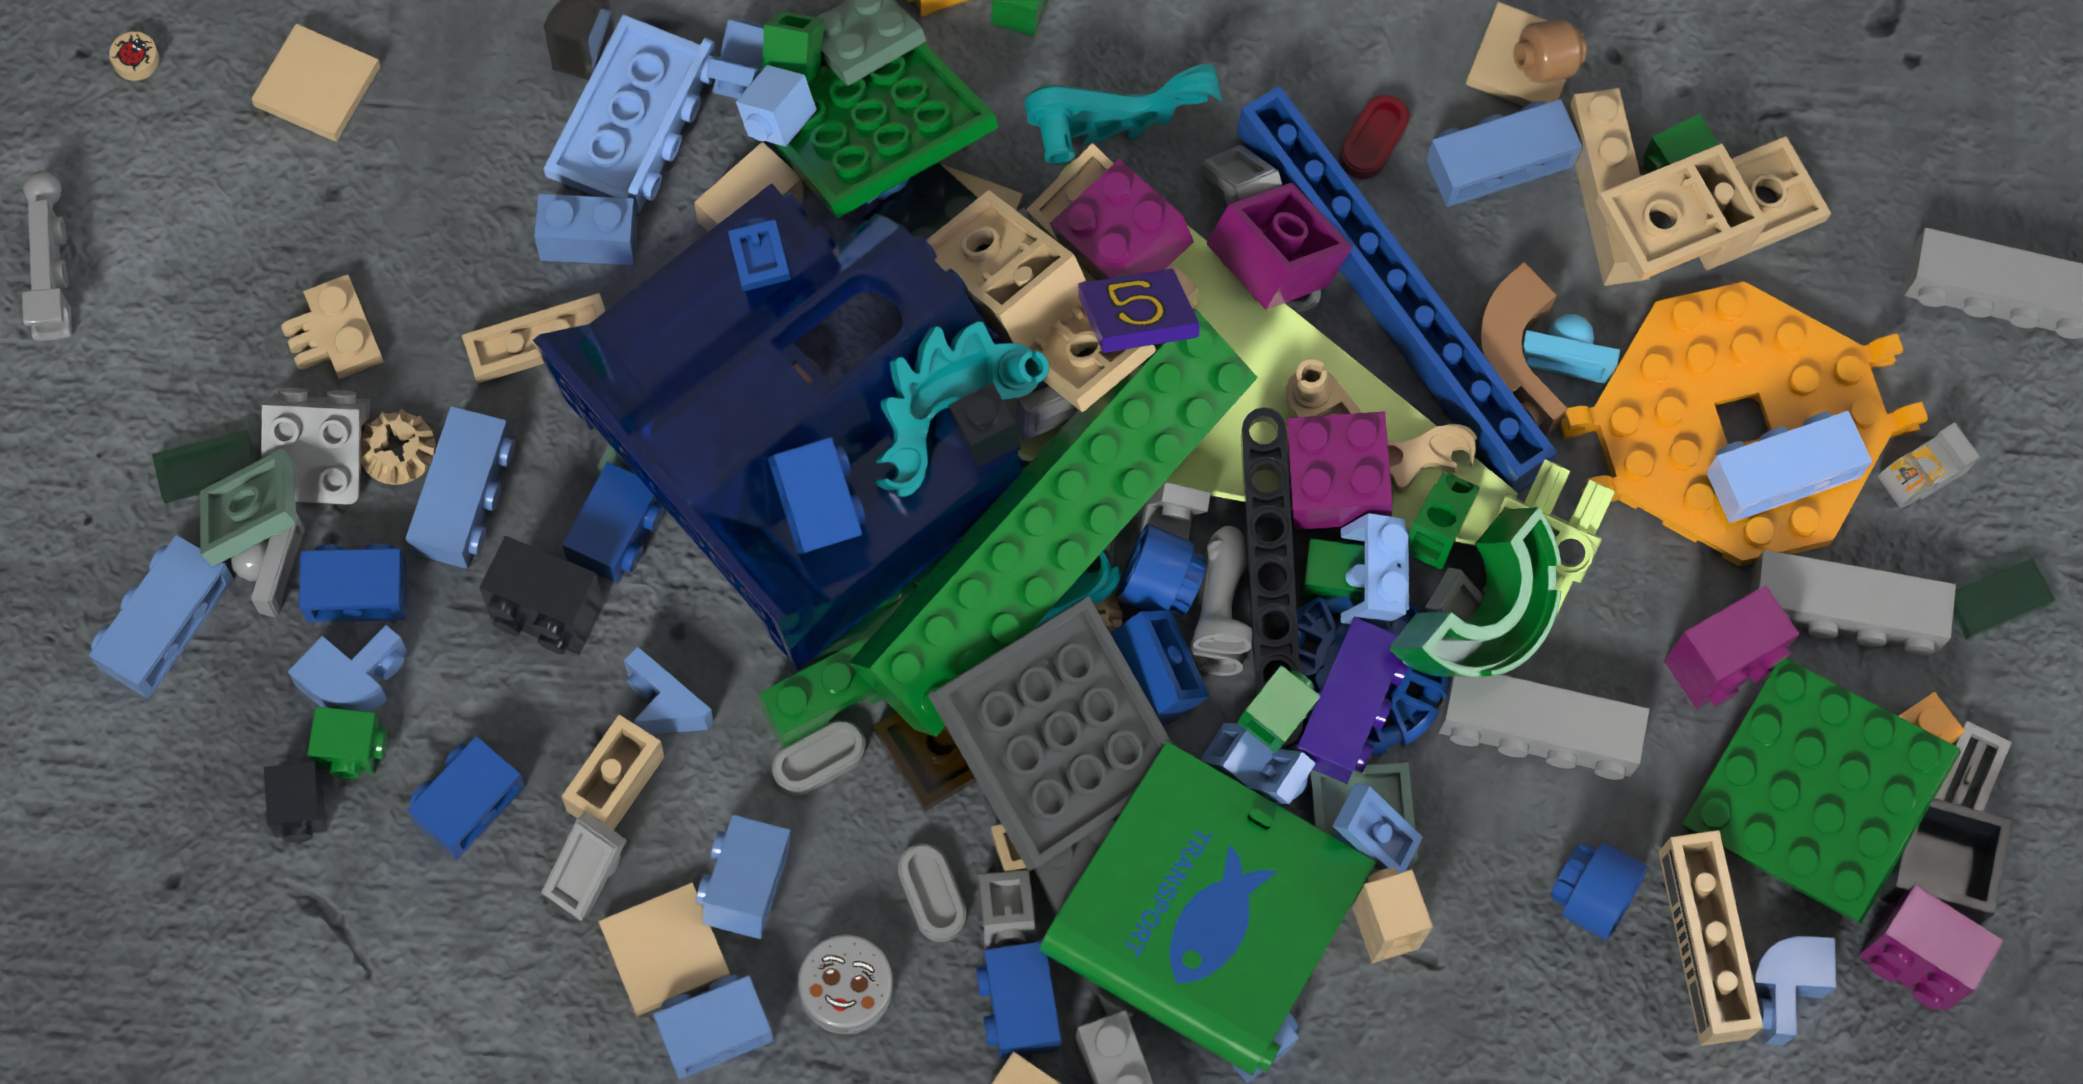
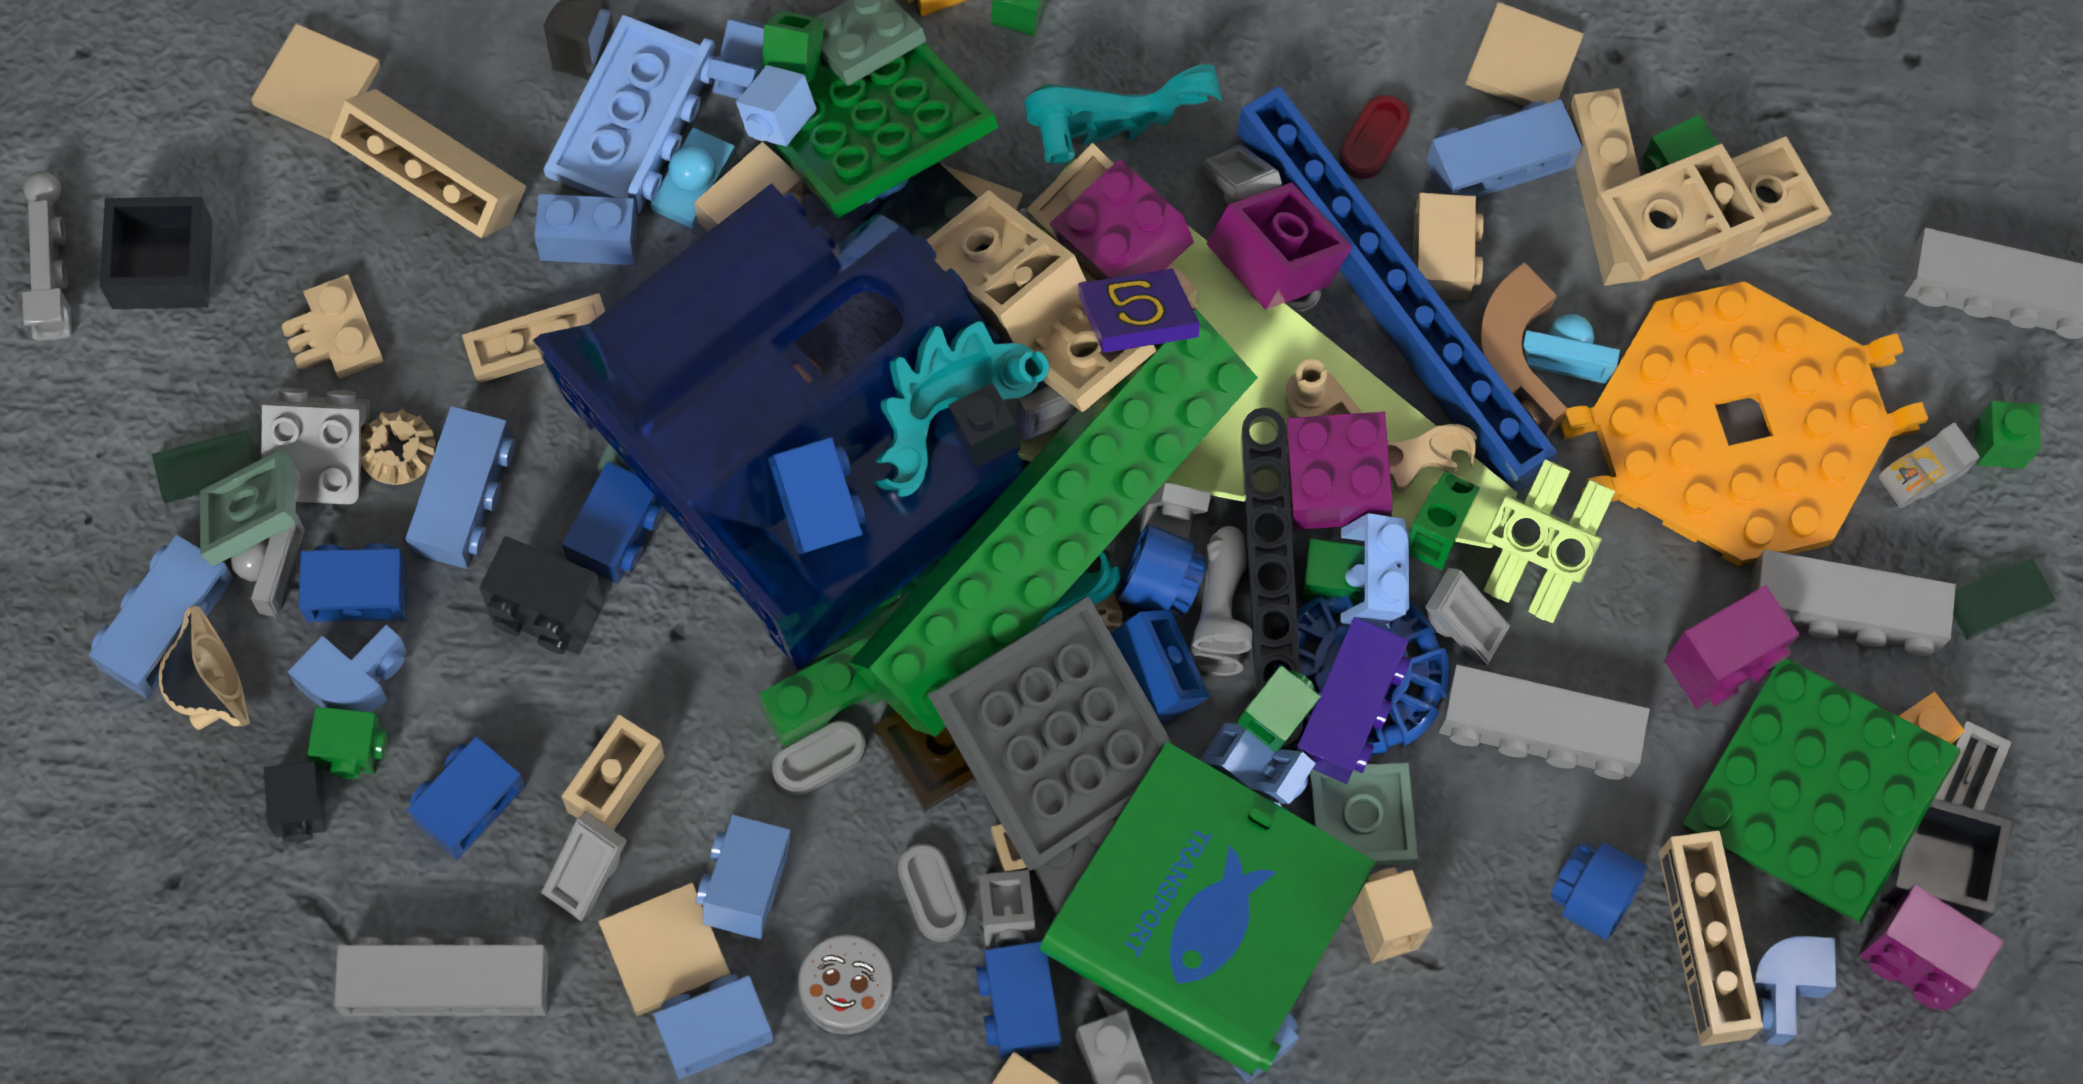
(134, 56): tan tile -> none
(156, 253): none -> black piece
(200, 675): none -> tan hat
(427, 163): none -> tan brick
(441, 978): none -> light grey brick
(673, 704): medium blue slope -> none
(690, 175): none -> medium azure tile
(759, 253): blue bracket -> none
(1376, 829): medium blue slope -> none
(1445, 243): none -> tan brick
(1513, 615): green brick -> none
(1550, 51): medium nougat head -> none
(1788, 465): light blue brick -> none
(2008, 434): none -> green brick

